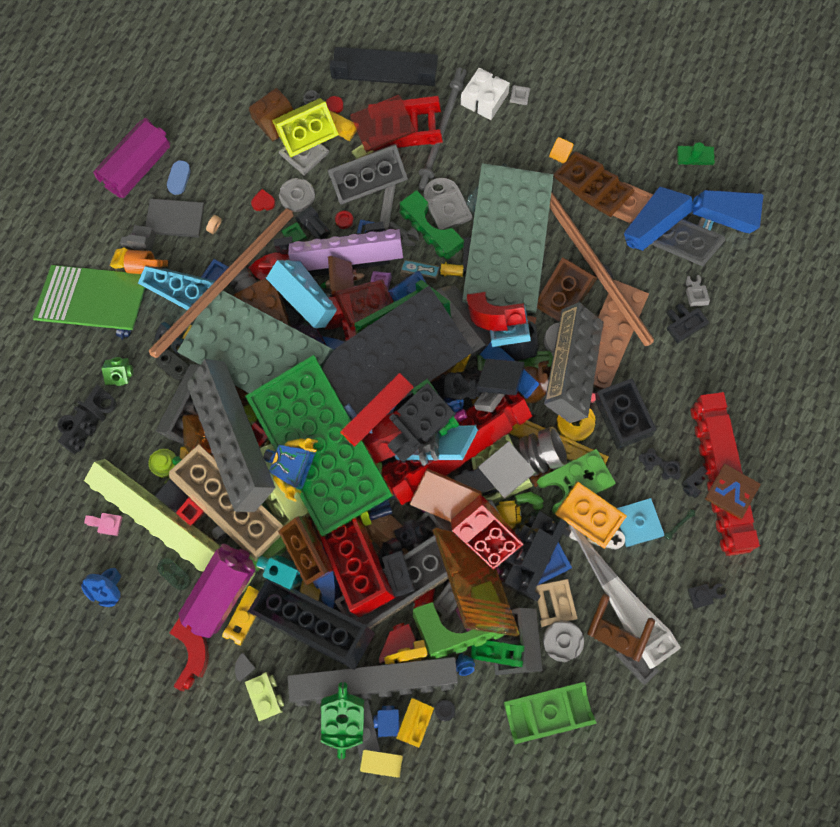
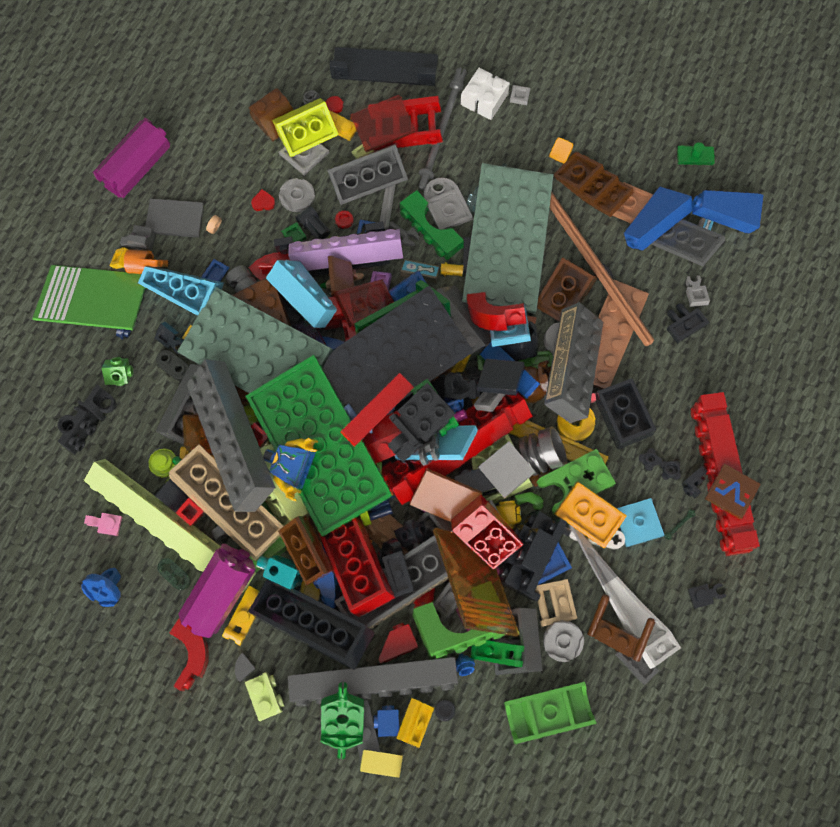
(178, 177): medium blue tile -> none
(214, 290): nougat axle -> none
(406, 655): yellow plate -> none

